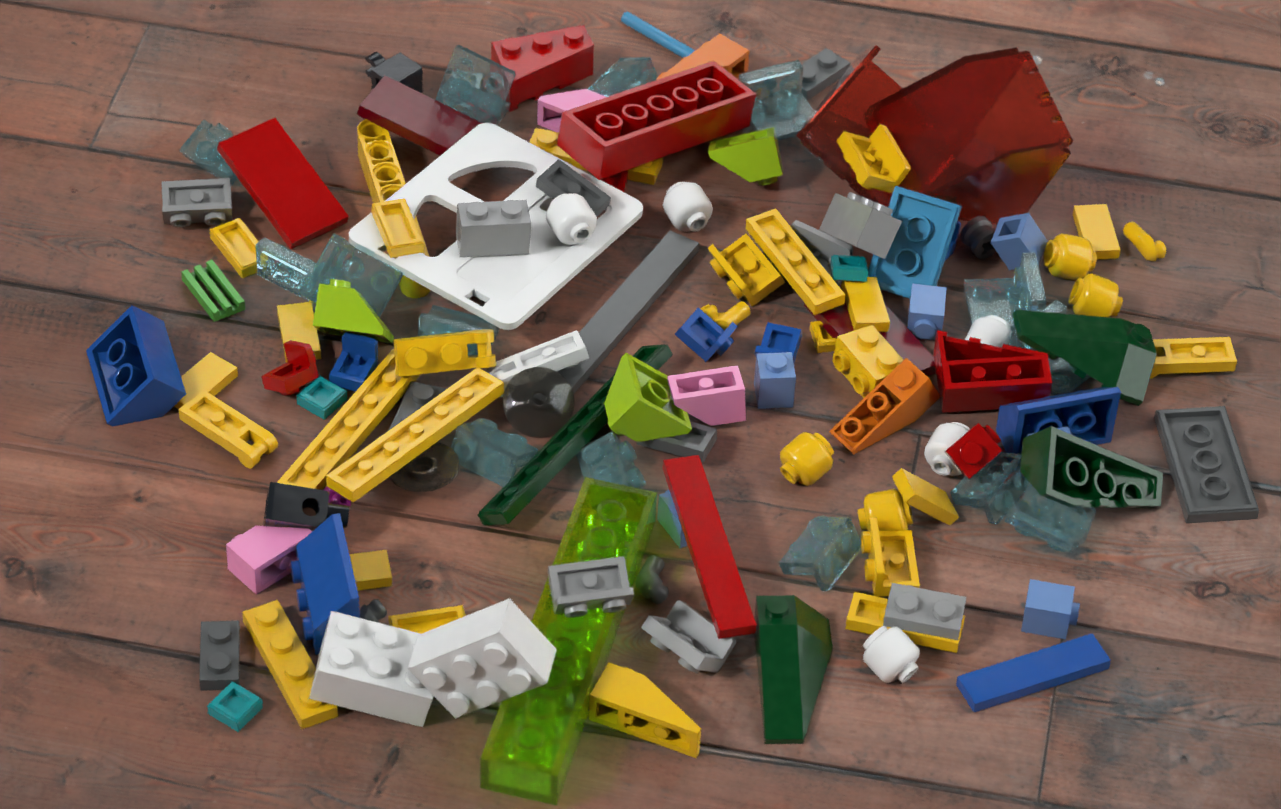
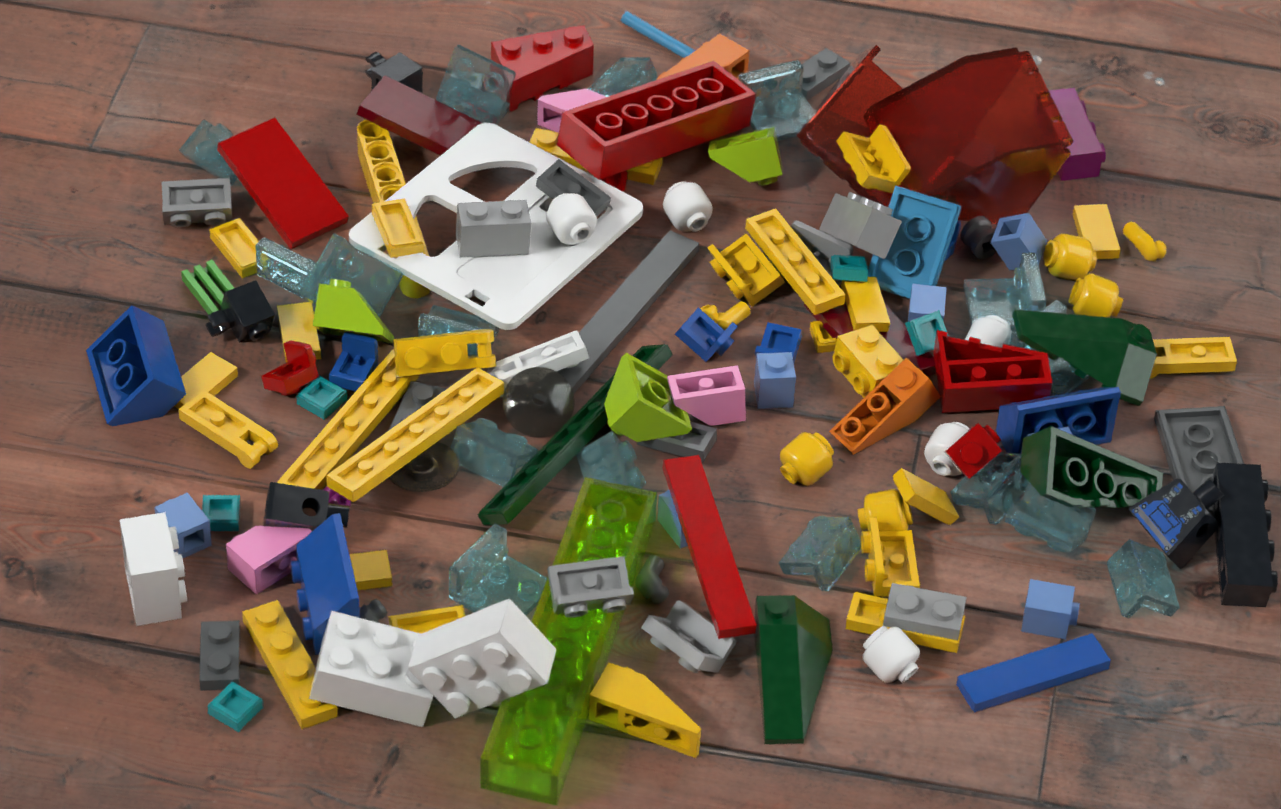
(153, 568): none -> white brick
(190, 524): none -> medium blue brick
(222, 511): none -> teal tile
(244, 312): none -> black brick
(490, 576): none -> clear light blue bracket
(923, 331): none -> teal tile
(1085, 150): none -> magenta brick
(1142, 580): none -> clear light blue bracket
(1179, 518): none -> torso
(1242, 536): none -> black brick

